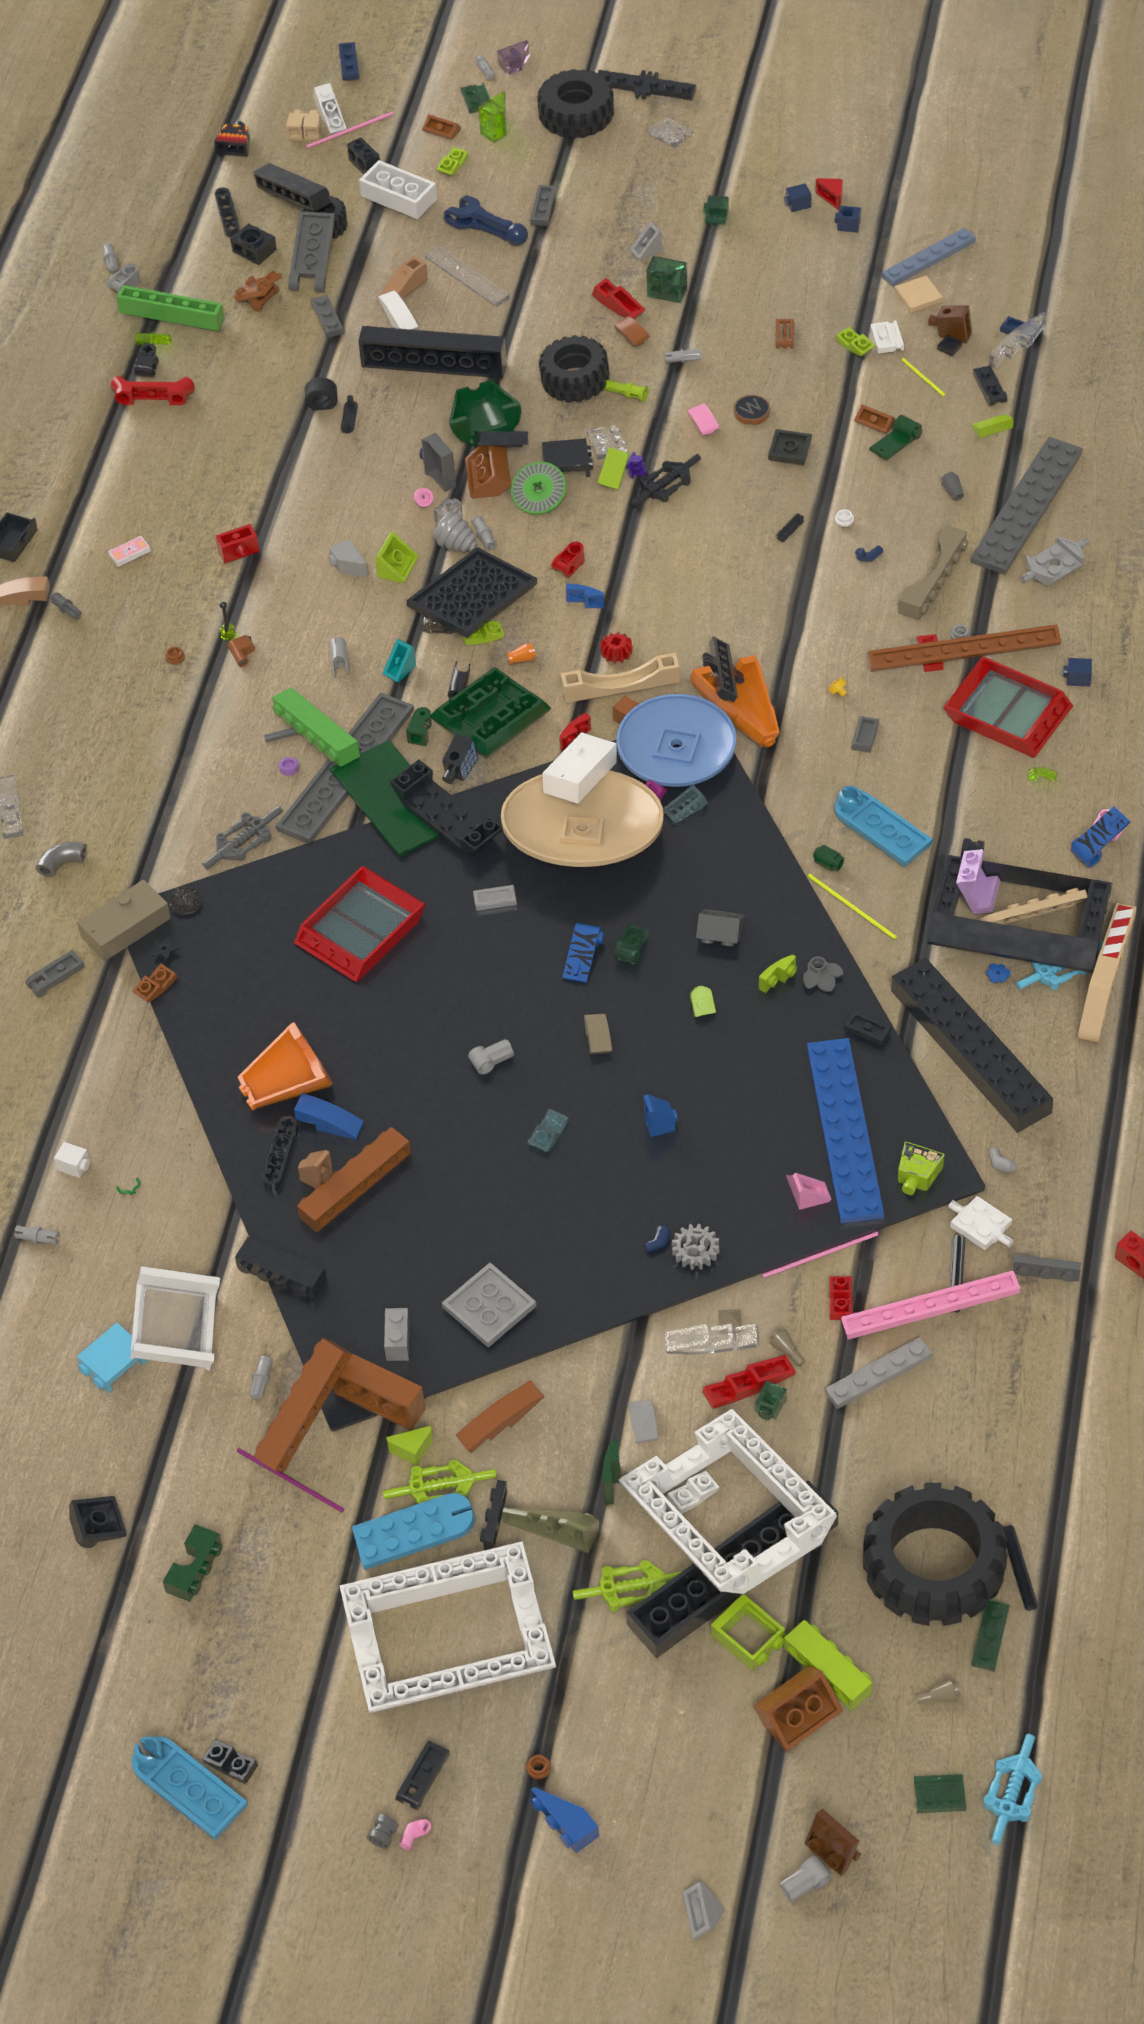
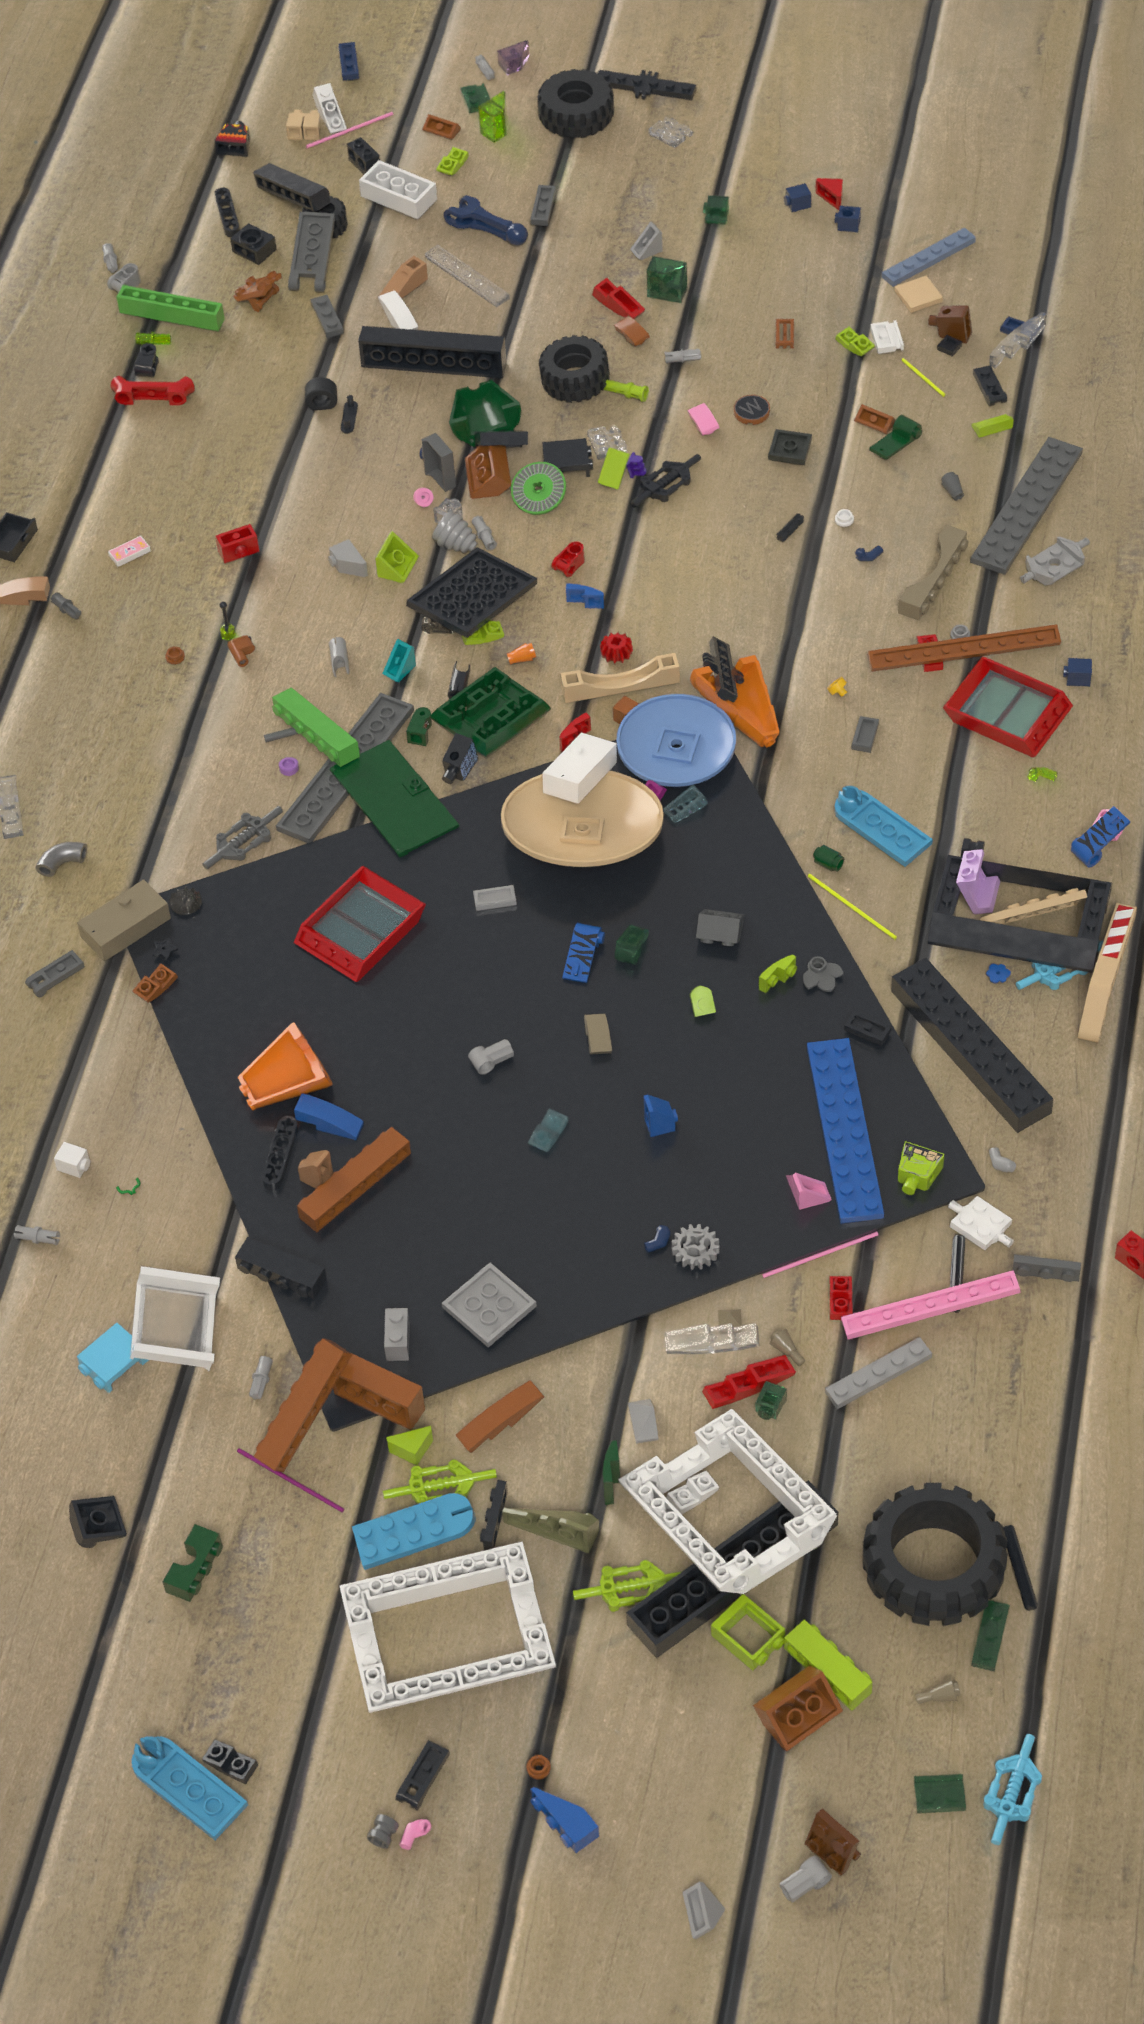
(441, 810): black slope -> none

